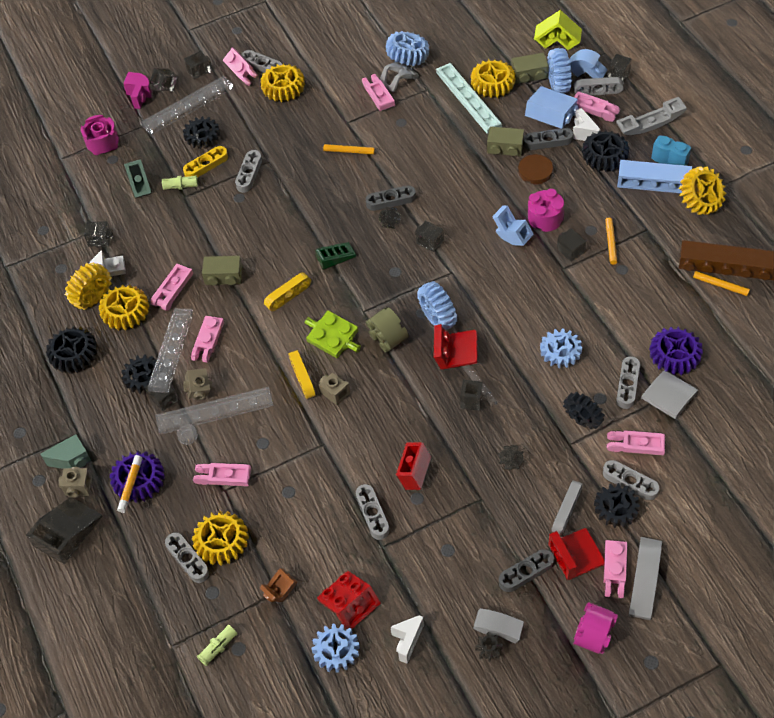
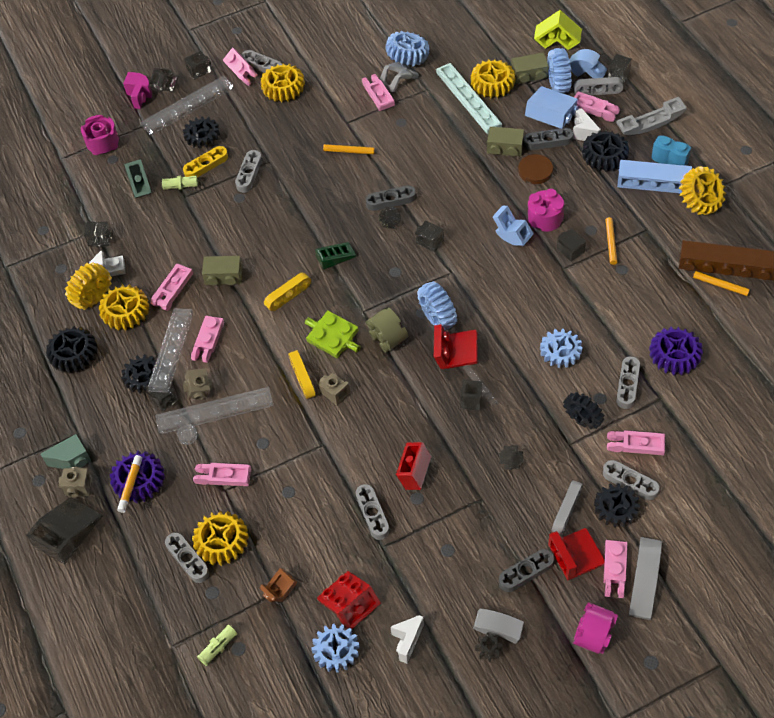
(669, 394): light grey slope -> none

